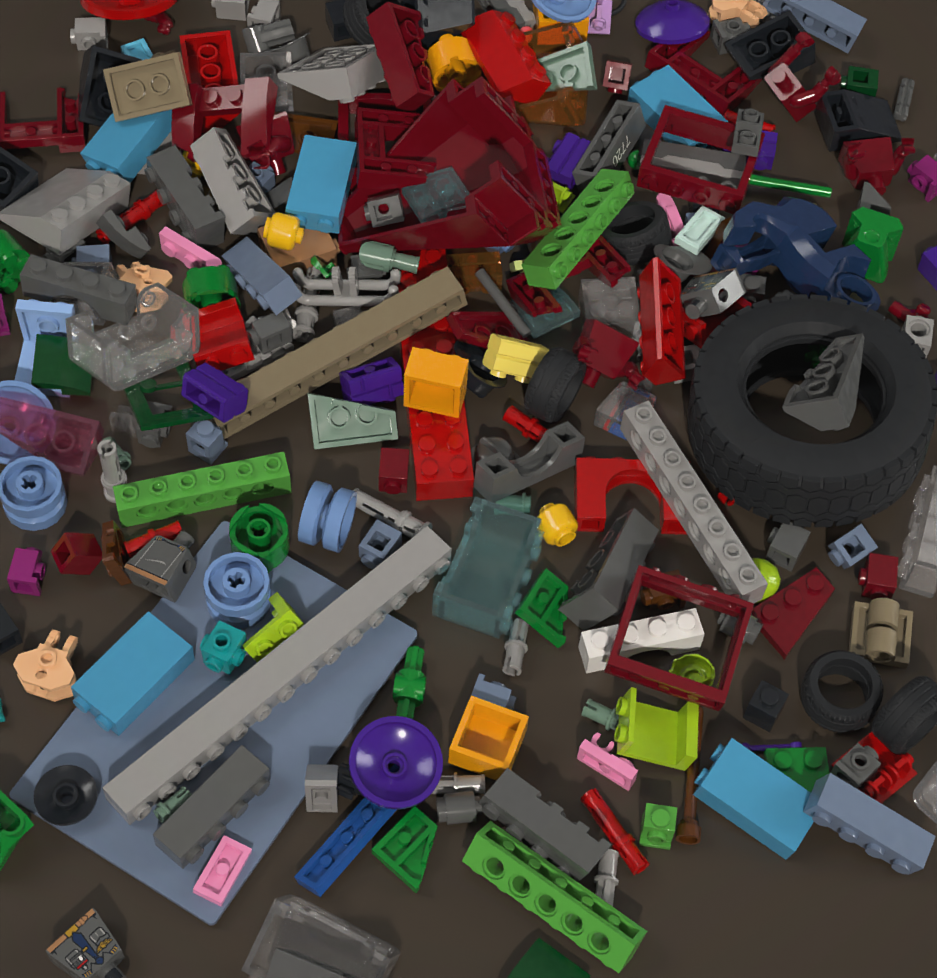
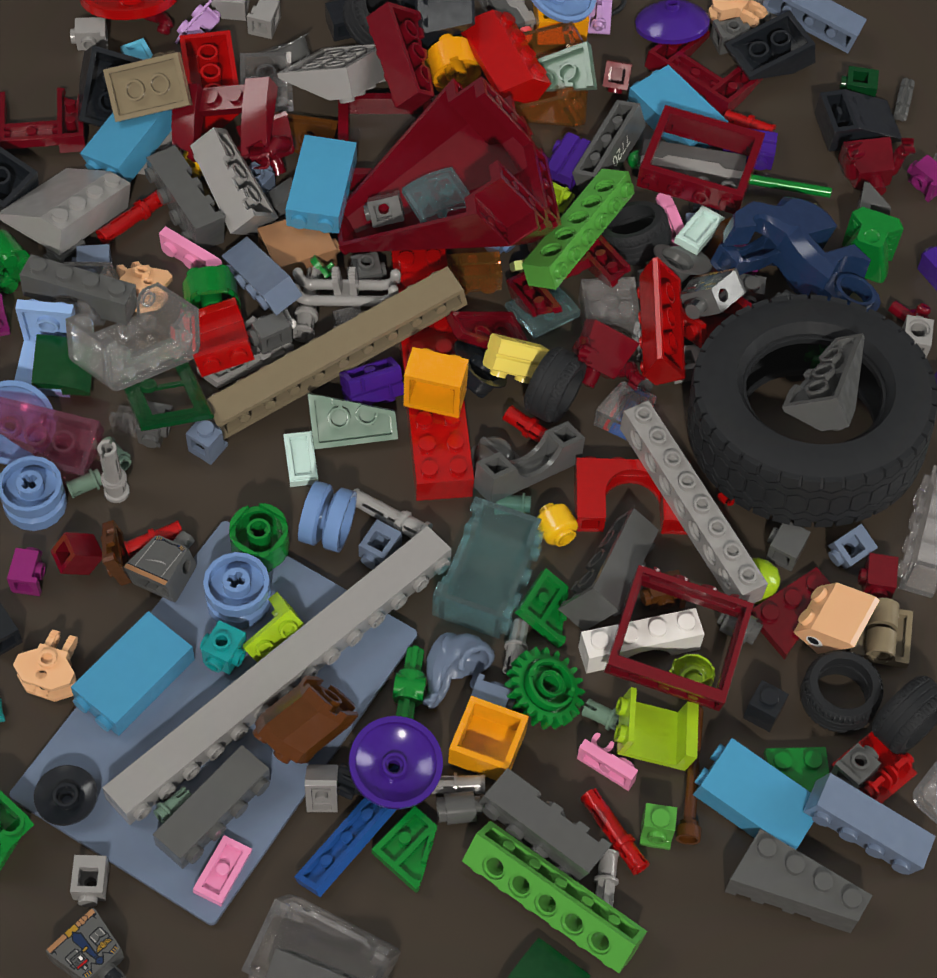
(84, 483): none -> sand green pin
(88, 869): none -> light grey brick
(130, 241): dark grey slope -> none
(202, 17): none -> lavender hinge
(202, 489): bright green brick -> none
(214, 392): dark purple brick -> none
(262, 37): dark grey piece -> none
(283, 231): yellow head -> none
(300, 458): none -> light aqua tile
(304, 720): none -> reddish brown brick
(373, 168): dark red wedge -> none
(385, 258): sand green arm -> none
(394, 470): dark red brick -> none
(454, 658): none -> sand blue piece
(503, 303): dark grey bar -> none
(539, 670): none -> green gear
(747, 132): dark grey slope -> none
(762, 747): dark purple hinge -> none
(789, 89): dark red torso -> none
(797, 884): none -> dark grey wedge
(835, 617): none -> light nougat slope

